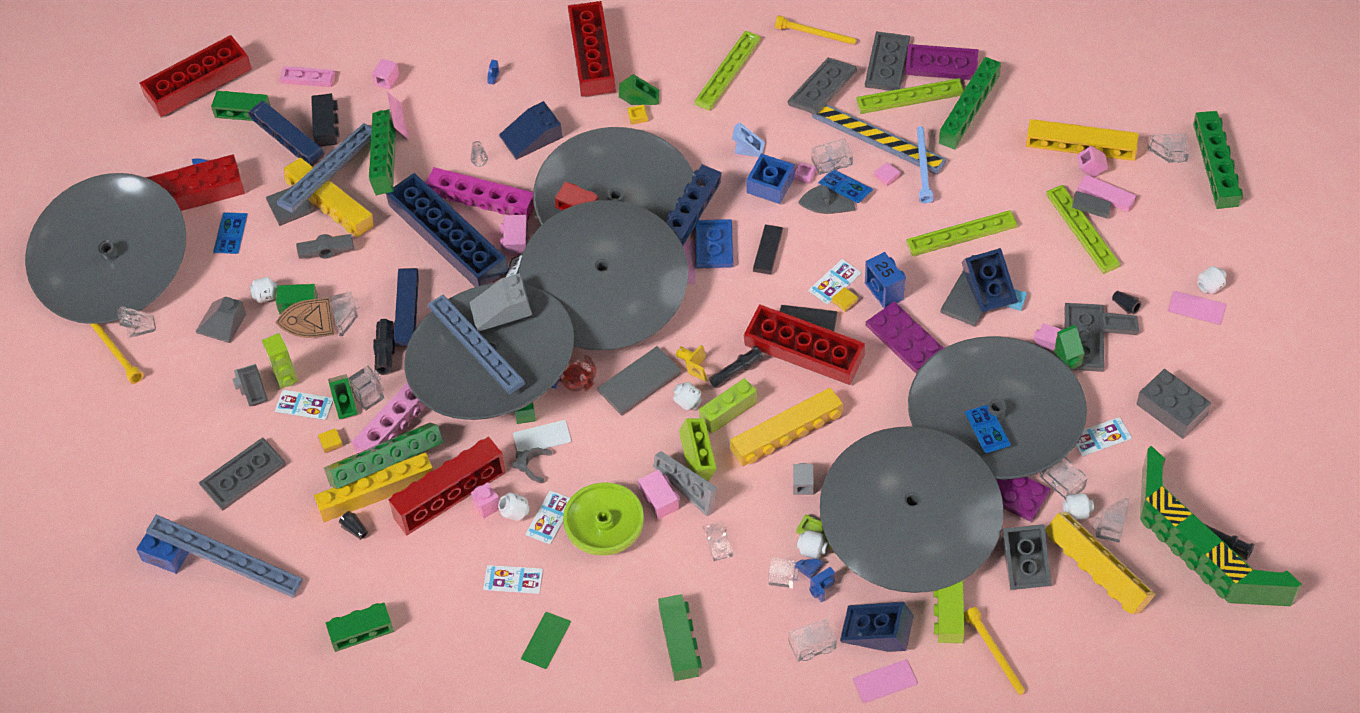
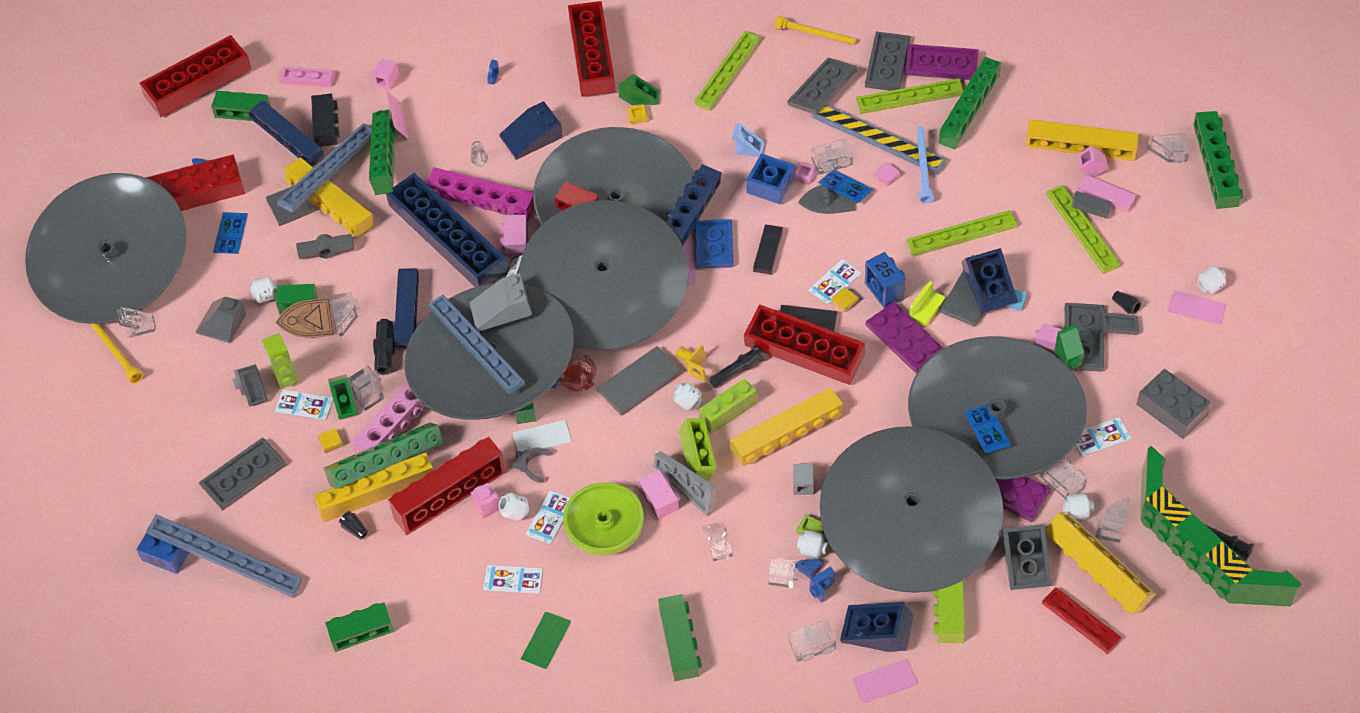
(926, 305): none -> neon yellow panel
(973, 617): yellow piece -> none
(1081, 620): none -> red tile

